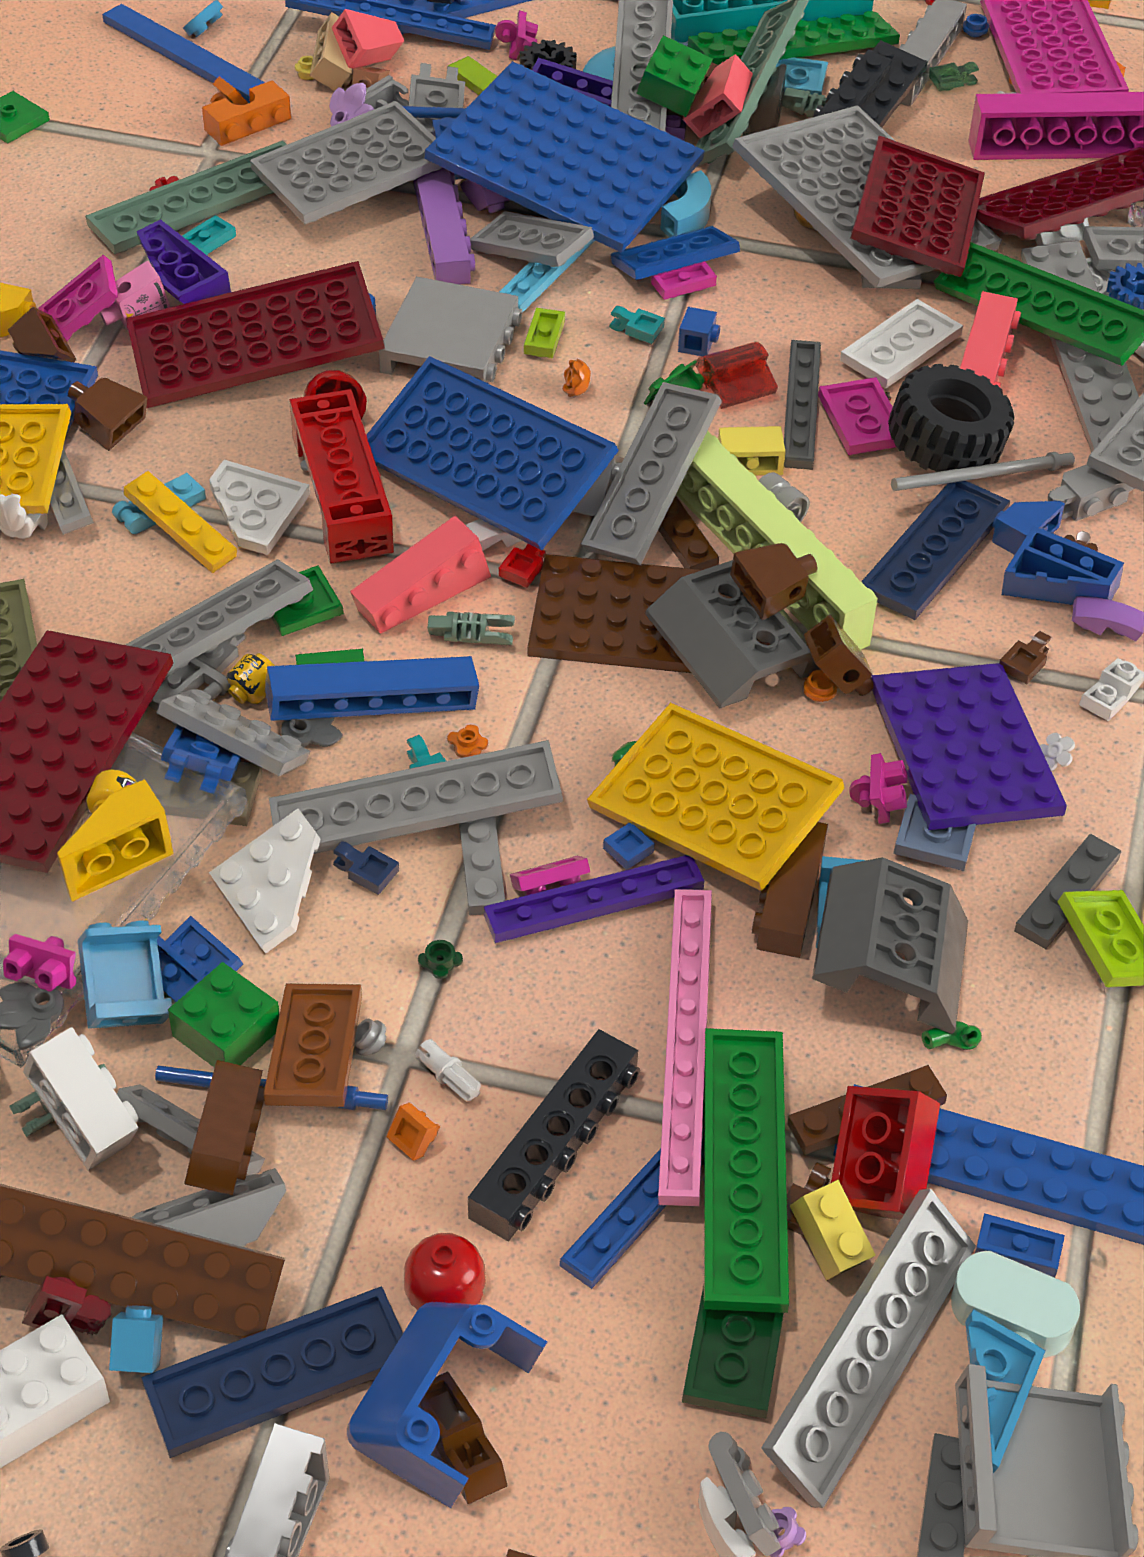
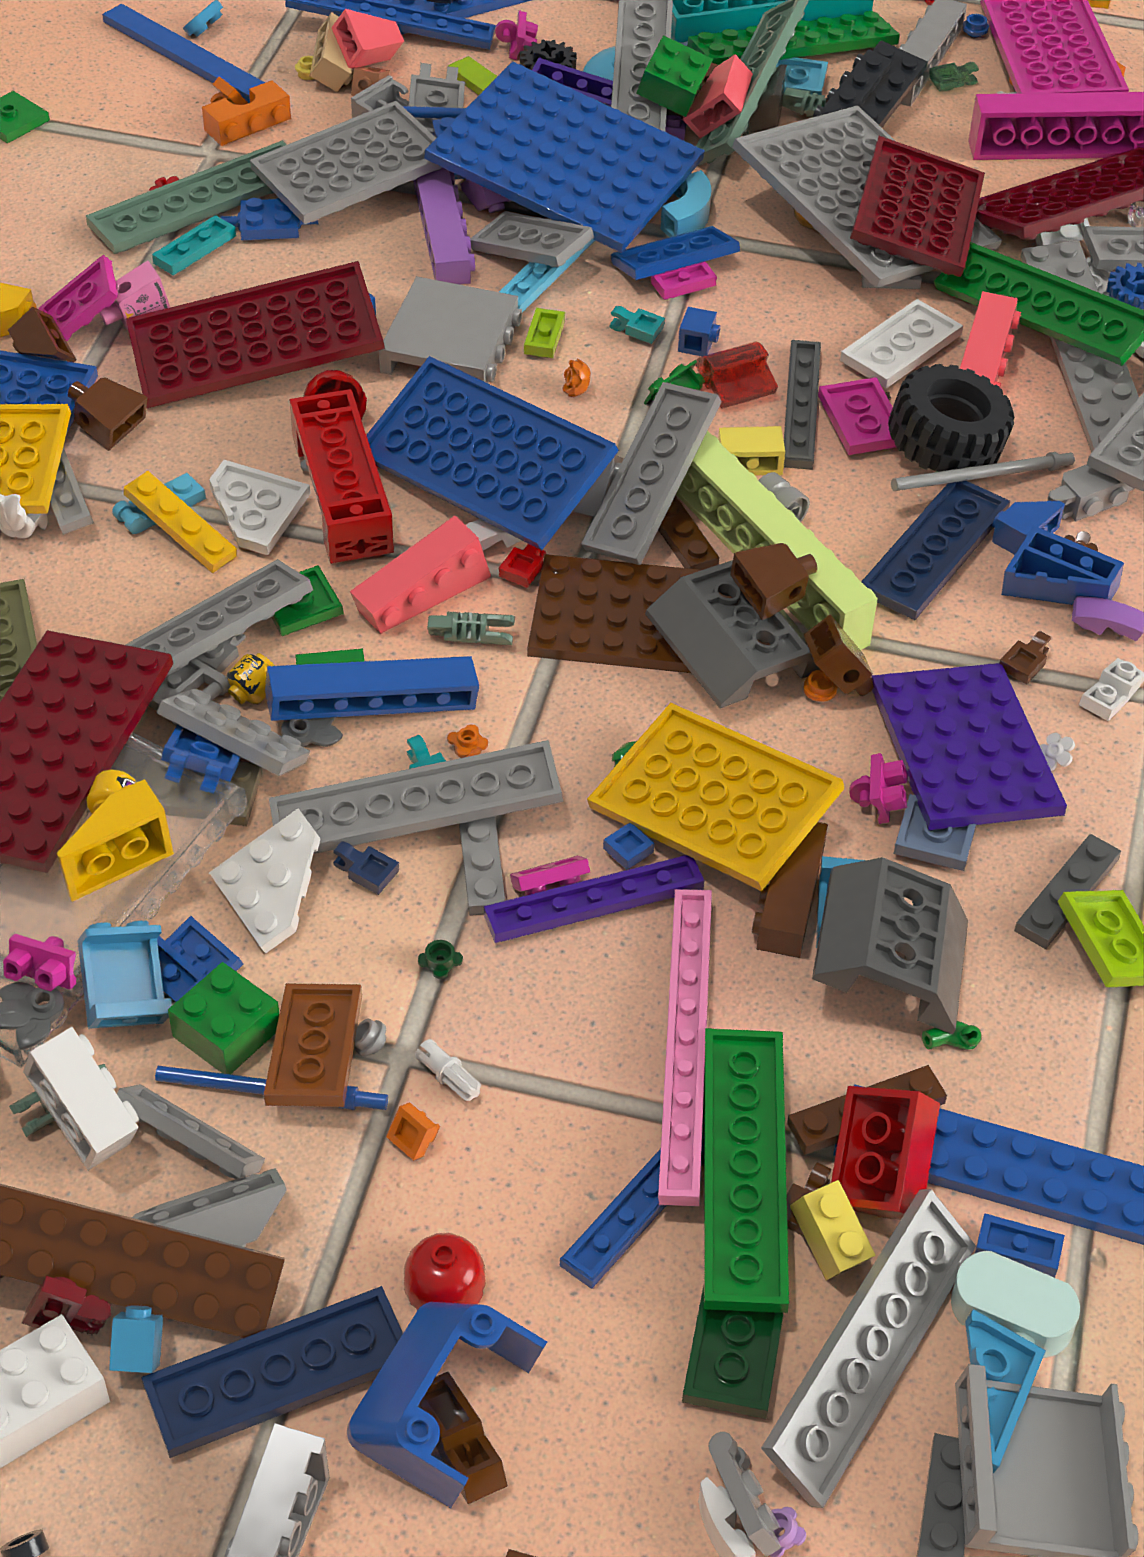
(181, 266): dark purple wedge -> none
(226, 1128): reddish brown brick -> none
(266, 220): none -> blue plate
(348, 103): lavender plate -> none
(505, 1212): black brick -> none

